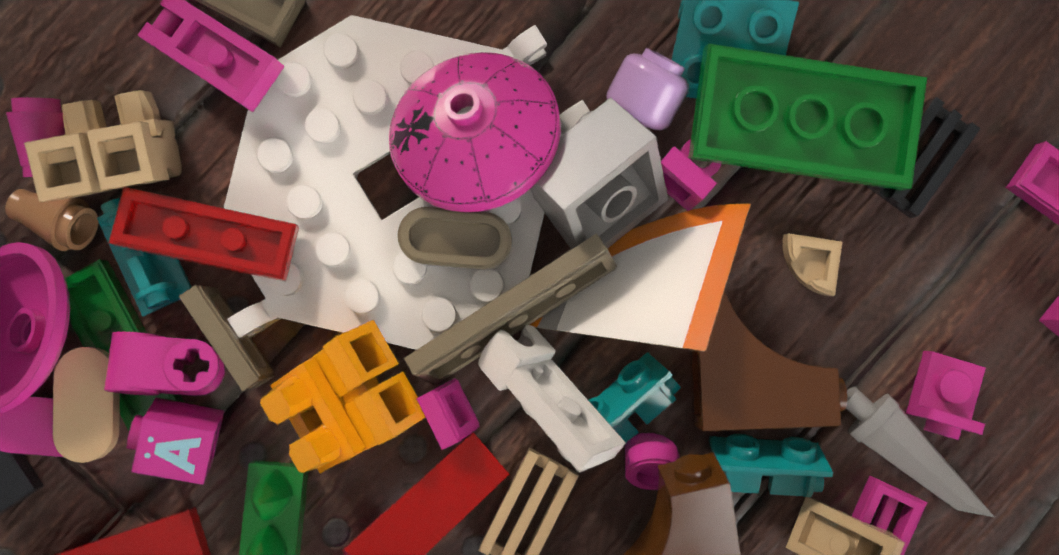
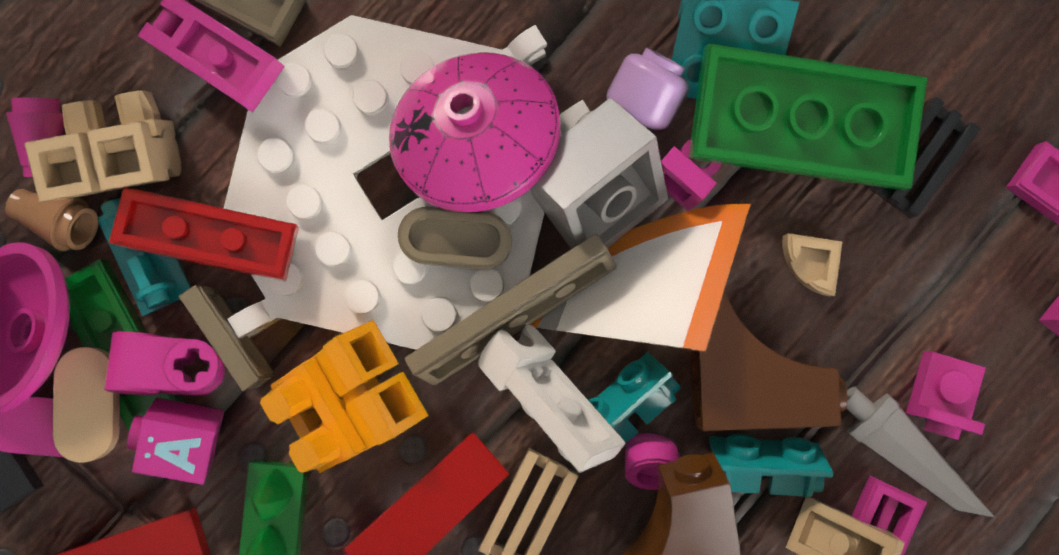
(448, 413): dark pink tile -> none

